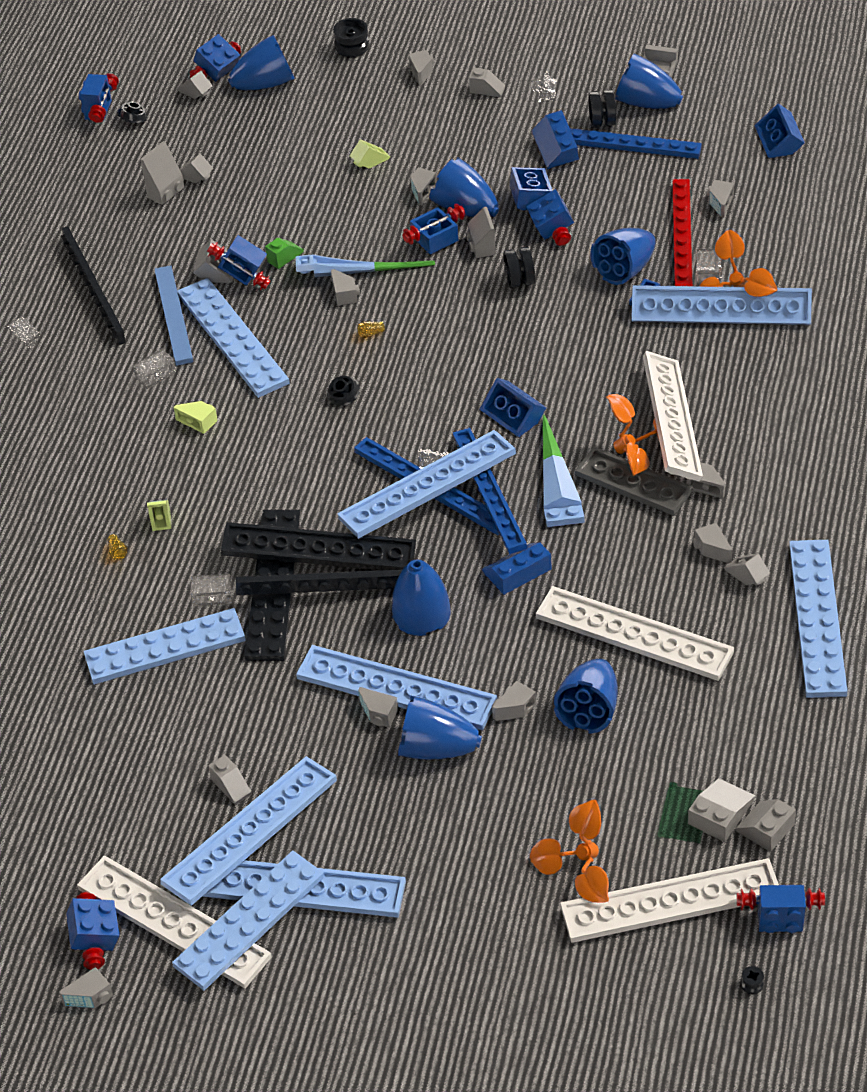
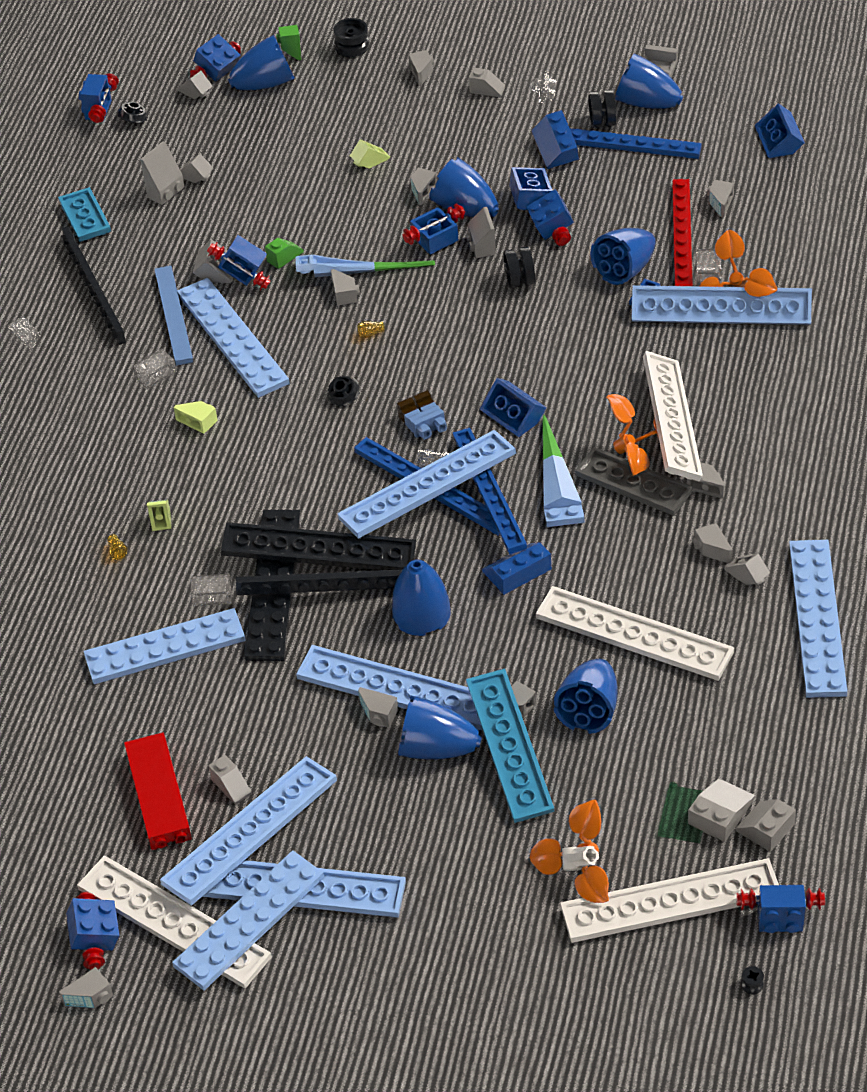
(84, 214): none -> dark azure plate
(157, 791): none -> red brick
(290, 40): none -> bright green slope
(422, 415): none -> medium blue hips
(510, 746): none -> dark azure plate
(577, 857): none -> white piece

